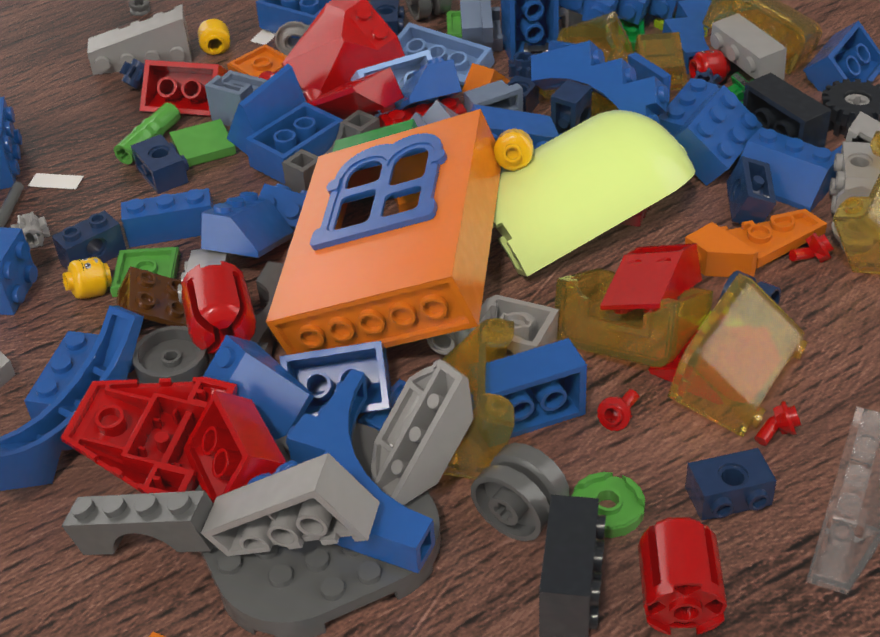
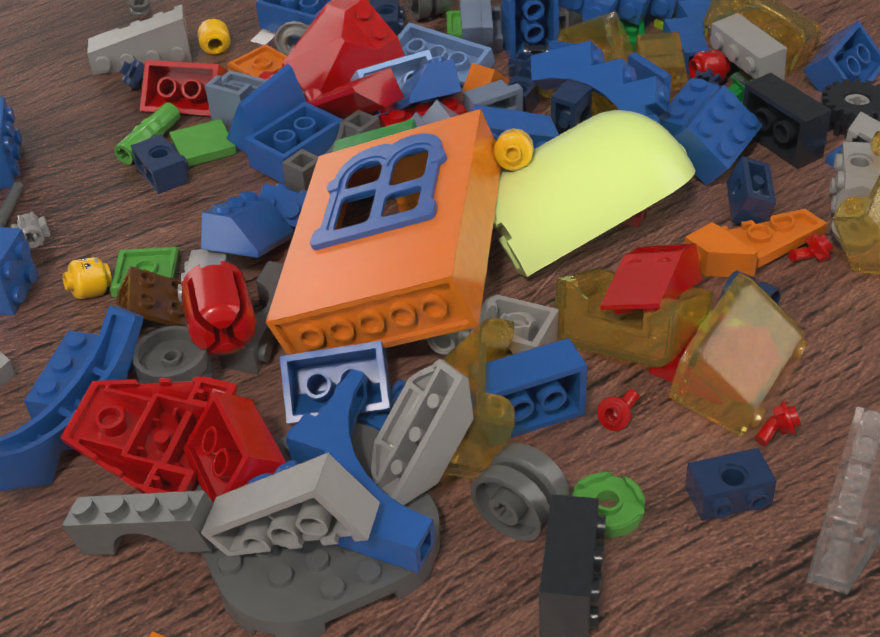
(55, 181): white sticker -> none
(93, 237): dark blue brick -> none
(165, 217): blue slope -> none
(261, 378): blue slope -> none
(681, 576): red cylinder -> none
(797, 168): blue slope -> none

